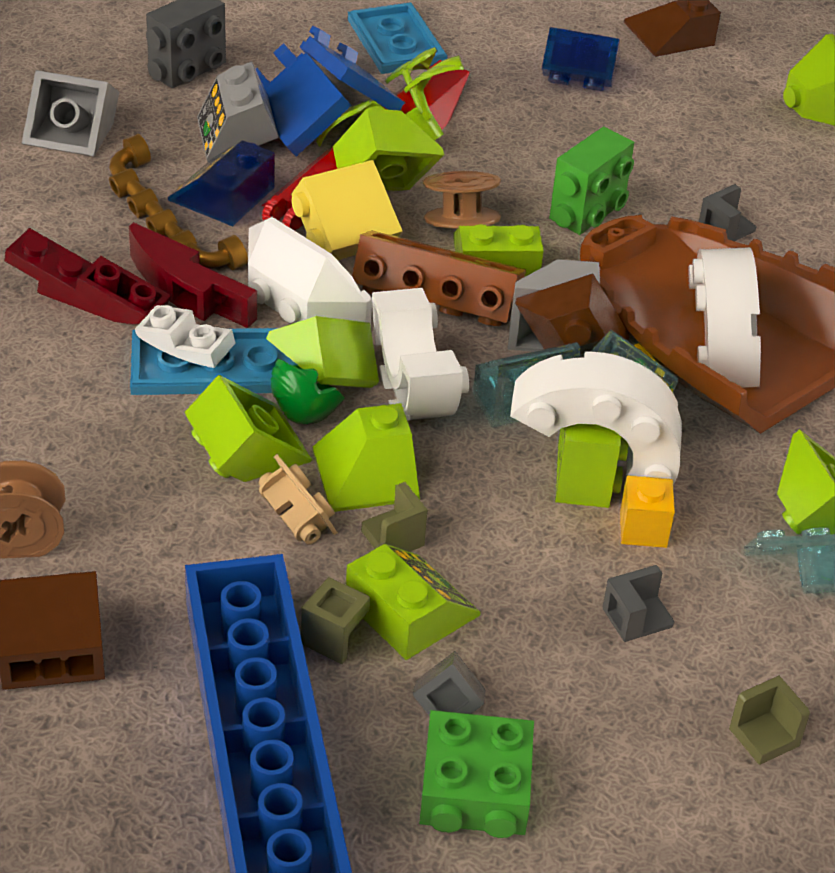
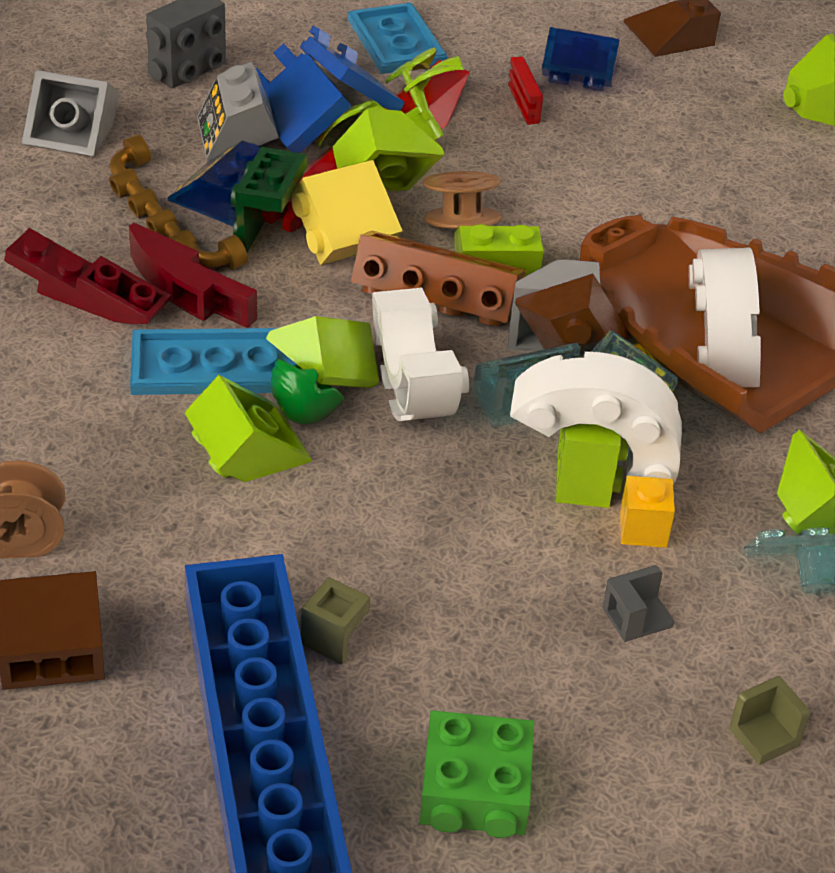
(178, 334): white slope -> none
(265, 187): none -> dark green bracket
(288, 488): tan hinge -> none
(301, 277): white wedge -> none
(367, 458): lime slope -> none
(400, 527): olive panel -> none
(408, 599): lime slope -> none
(449, 687): dark grey panel -> none
(525, 90): none -> red tile
(591, 180): bright green brick -> none
(722, 212): dark grey panel -> none

